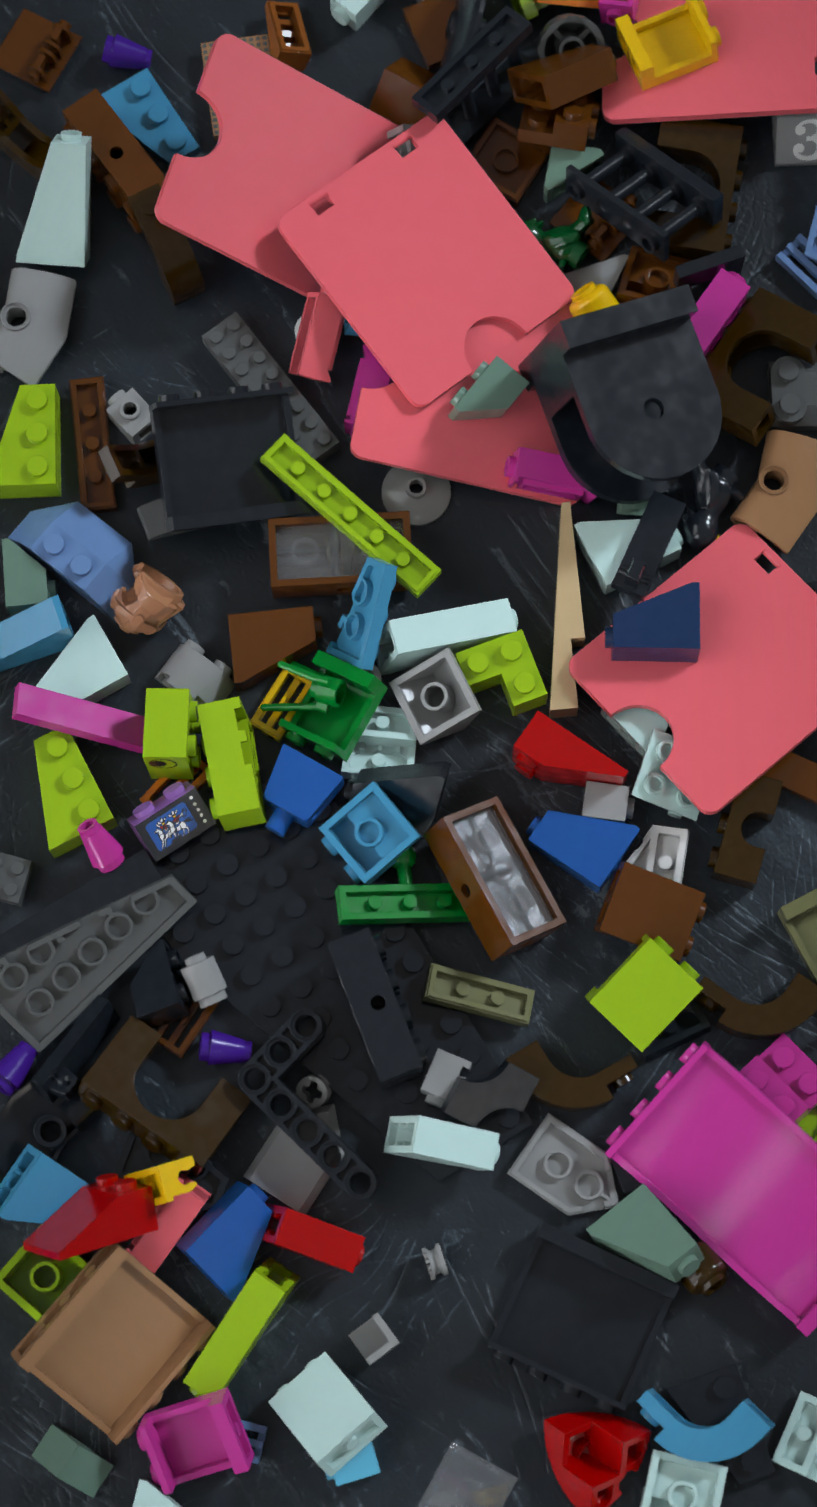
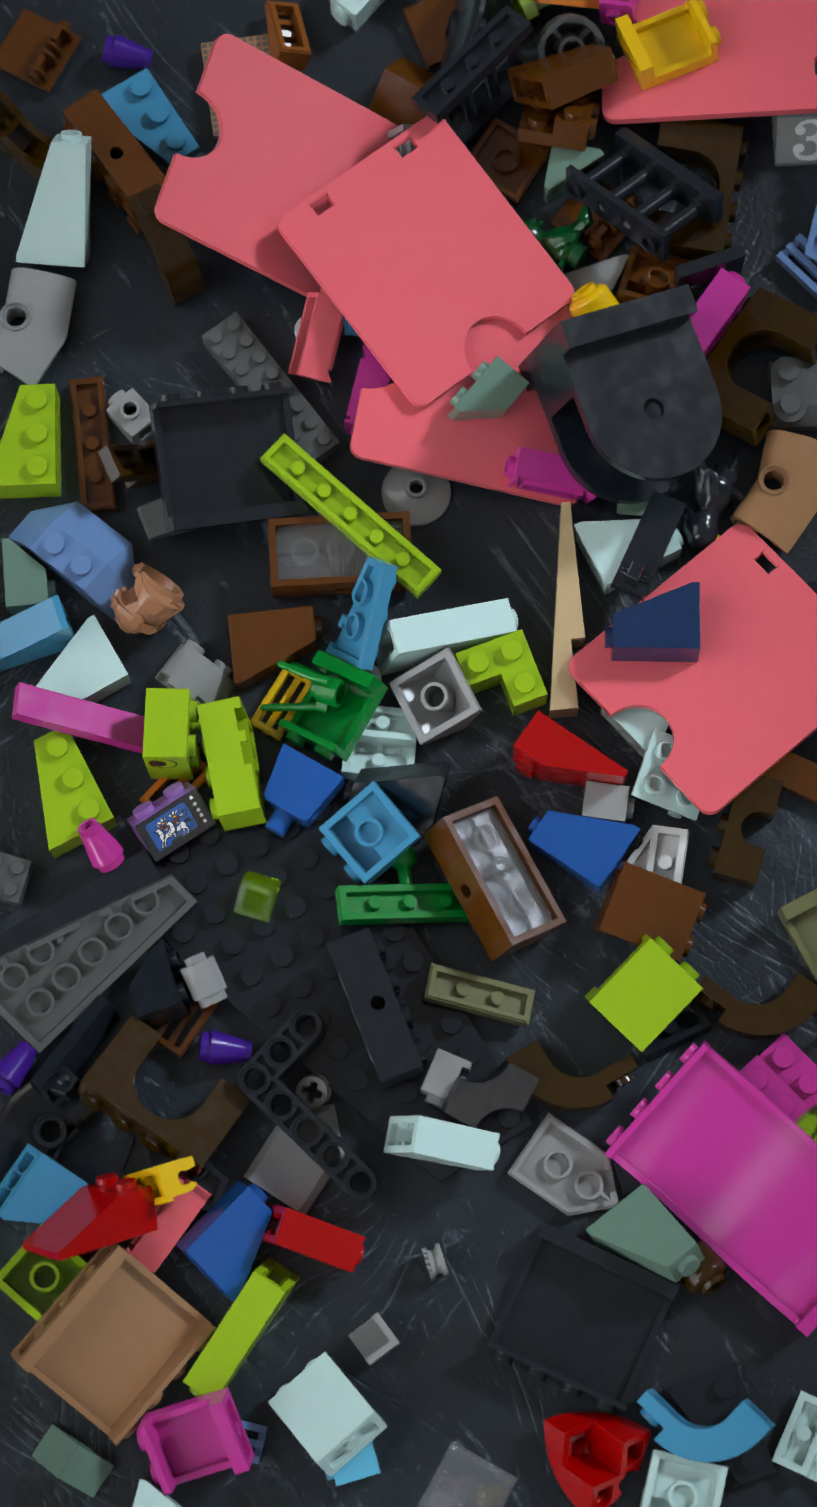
(257, 896): none -> clear neon green slope

